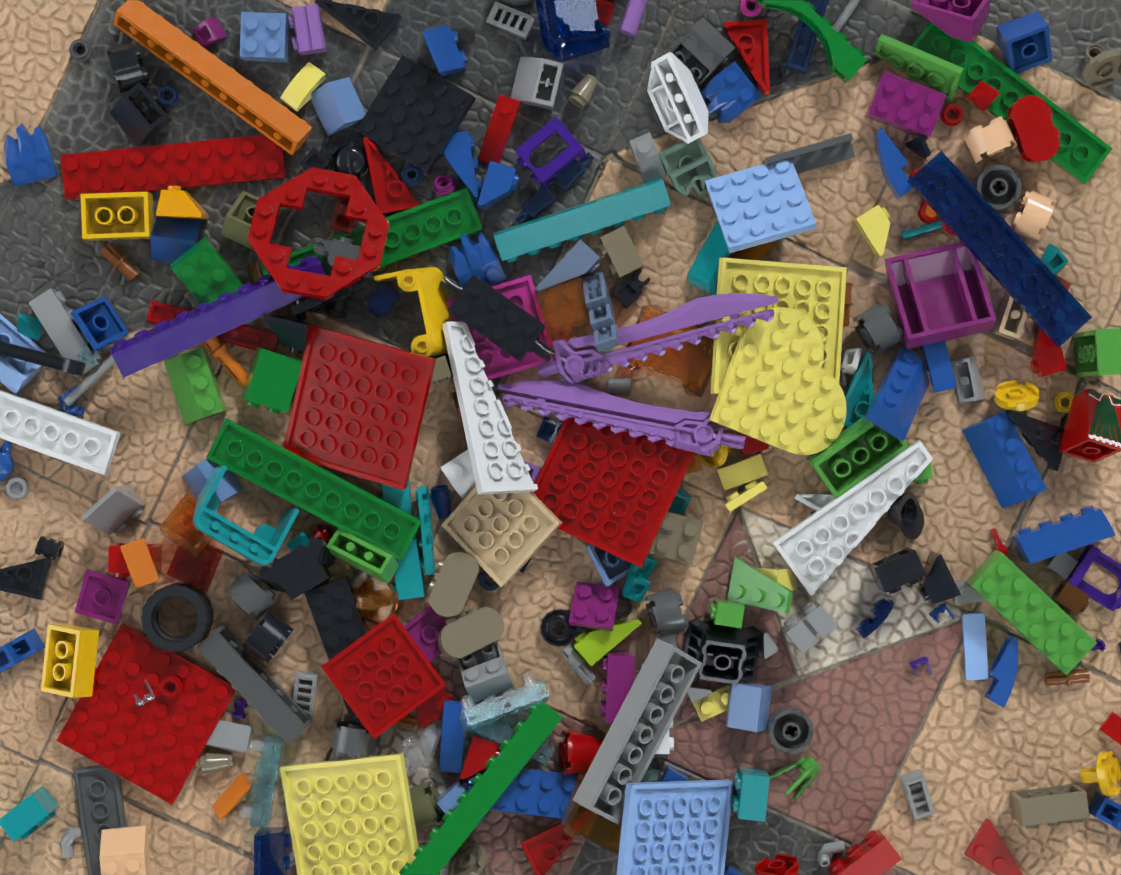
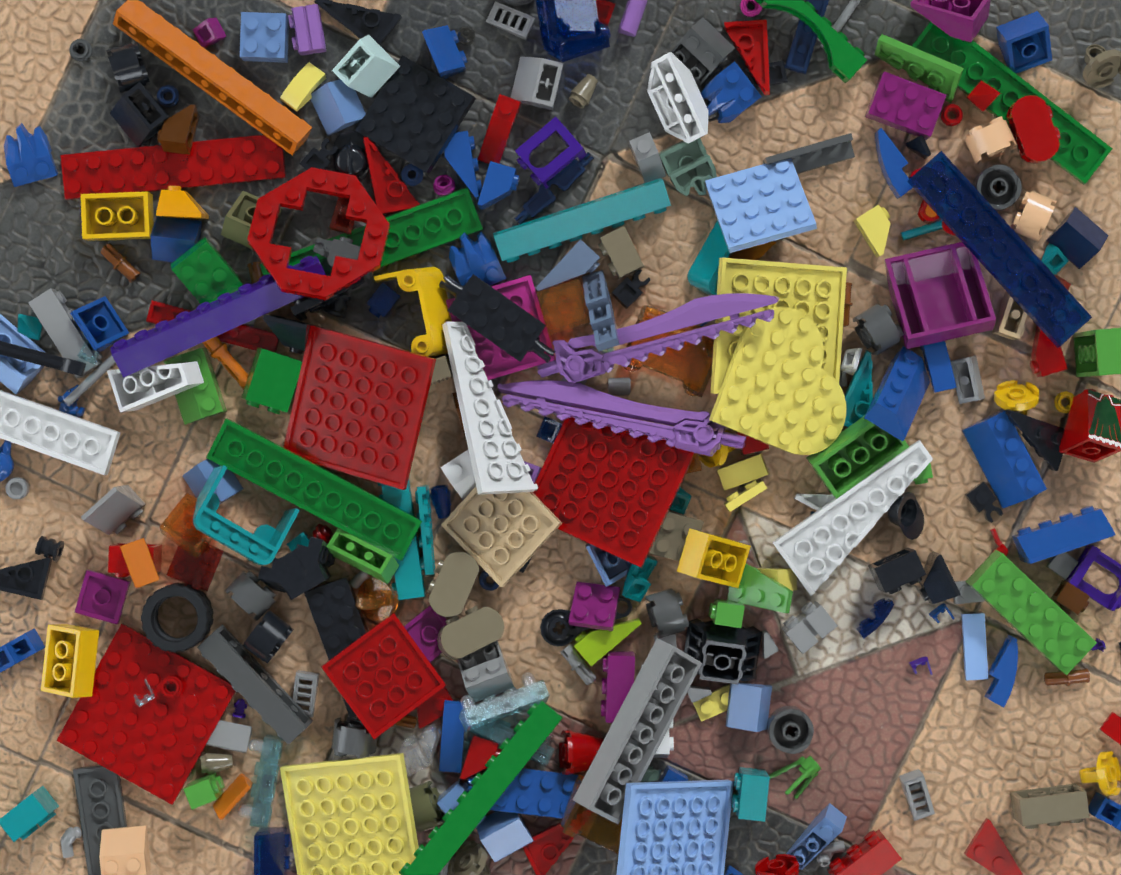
(153, 384): none -> white wedge
(179, 131): none -> reddish brown slope
(204, 790): none -> bright green brick
(366, 67): none -> light aqua slope
(503, 834): none -> medium blue slope
(713, 558): none -> yellow brick
(818, 835): none -> medium blue slope
(982, 499): none -> black plate
(1078, 238): none -> dark blue slope

